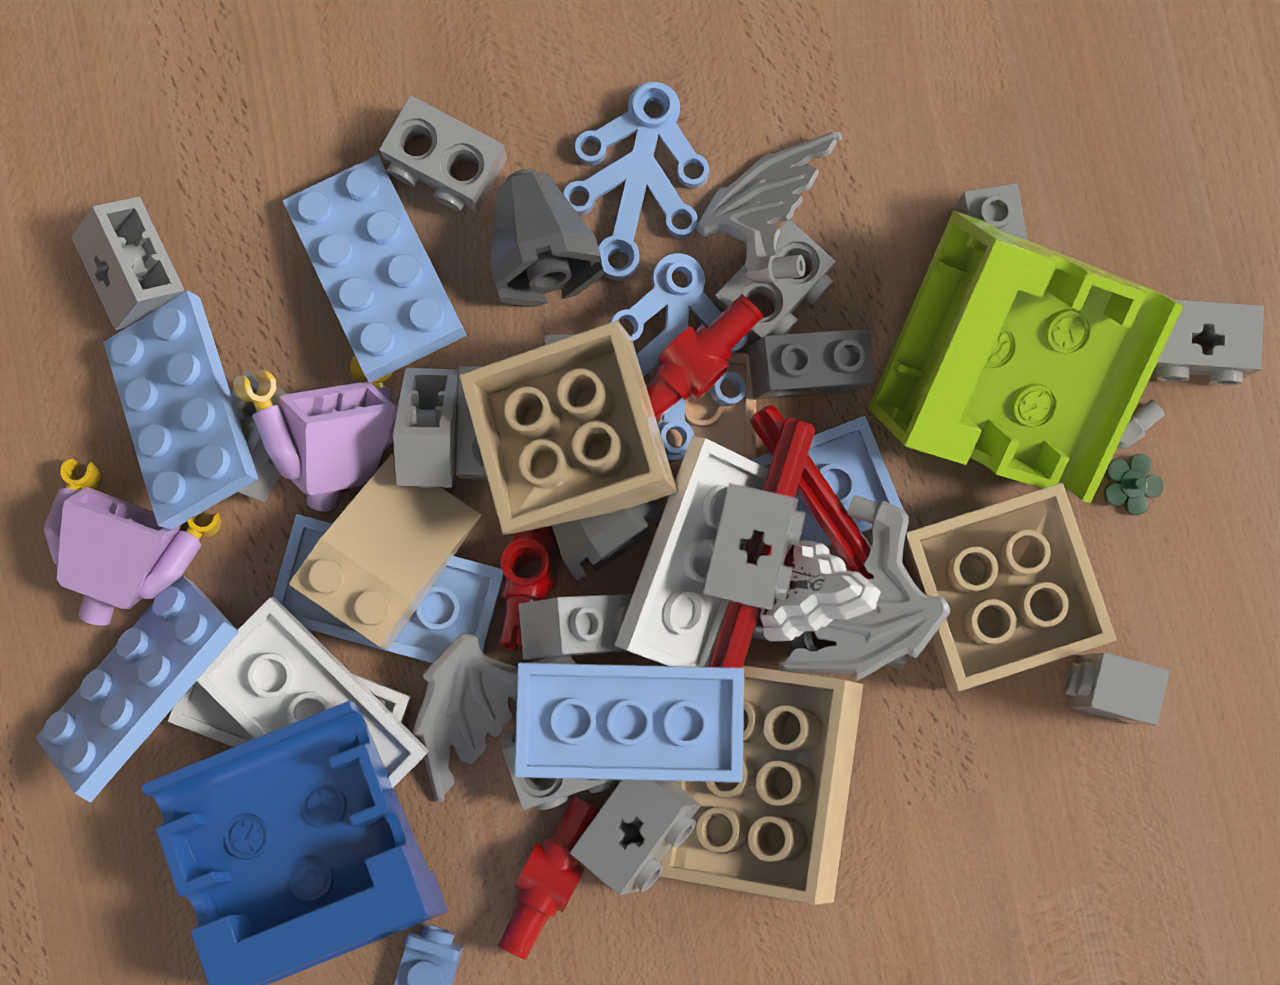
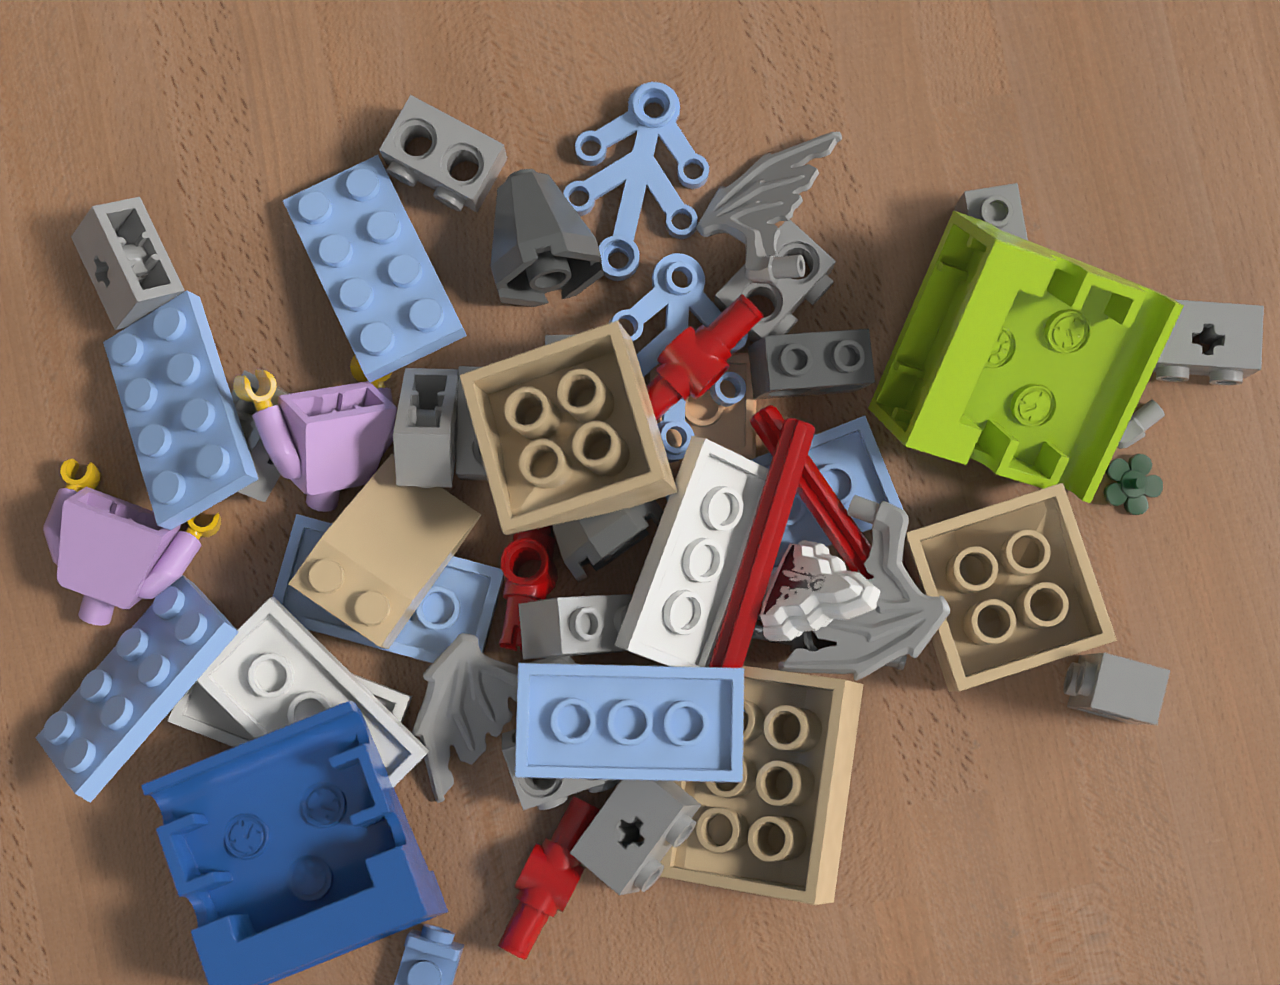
(742, 515): light grey brick -> none

